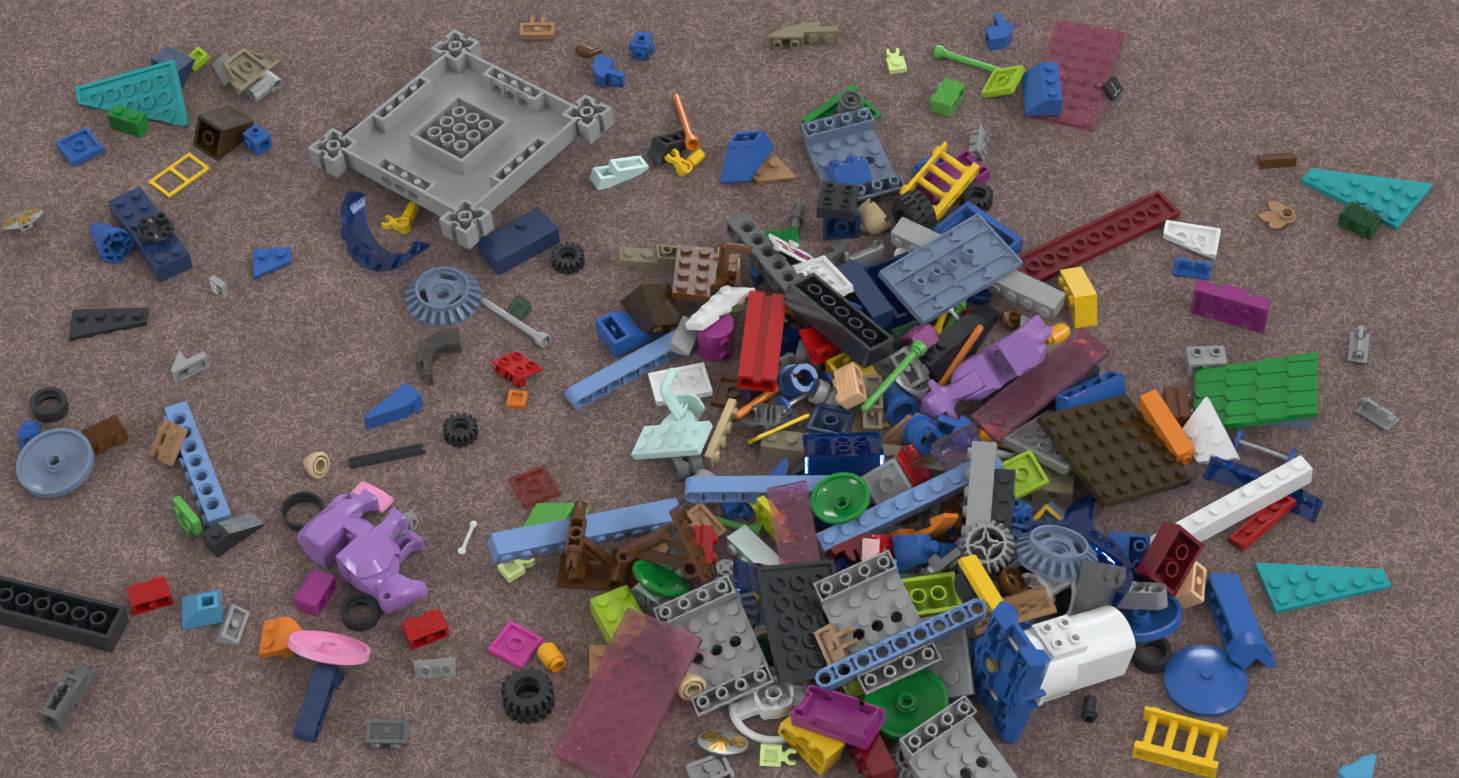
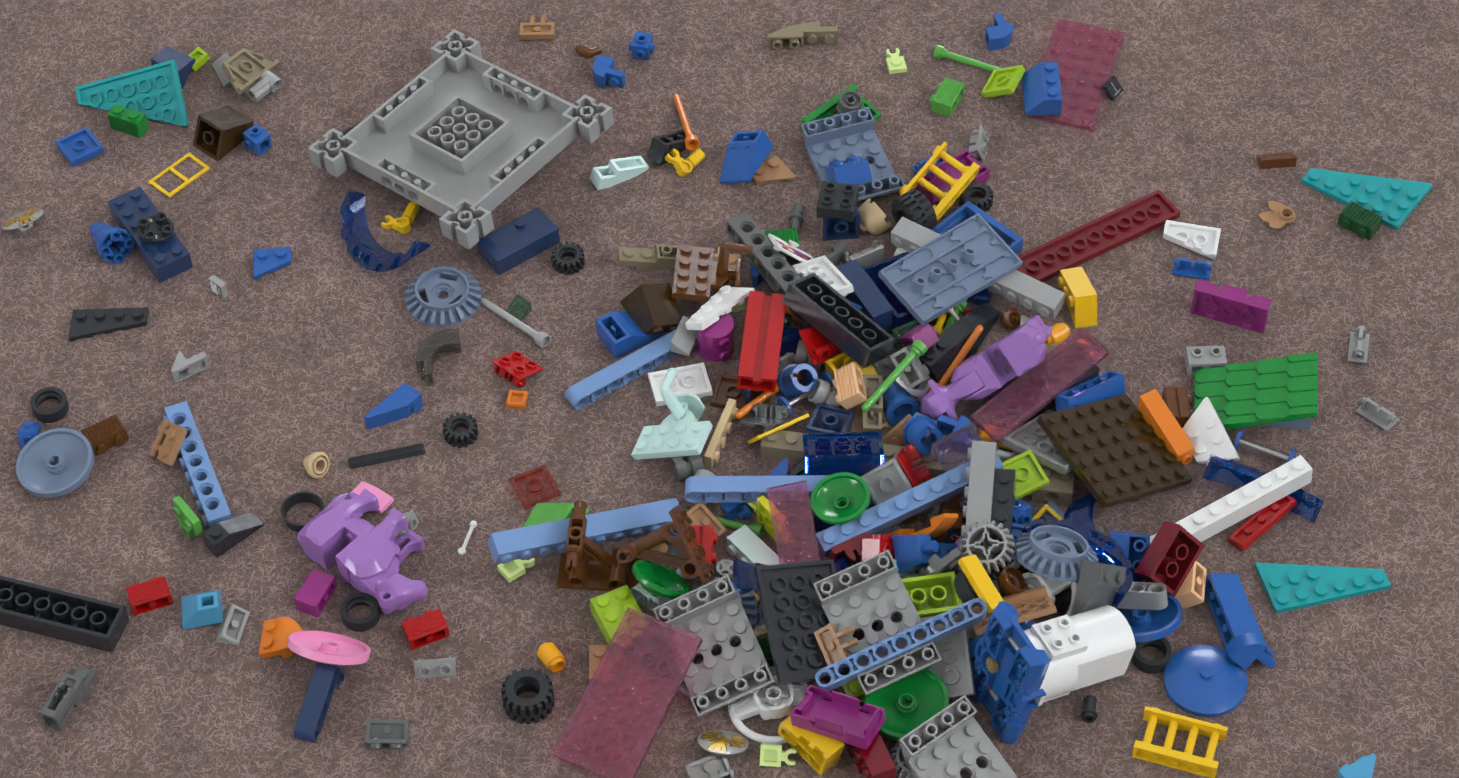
(515, 645): dark pink tile -> none
(691, 686): tan brick -> none

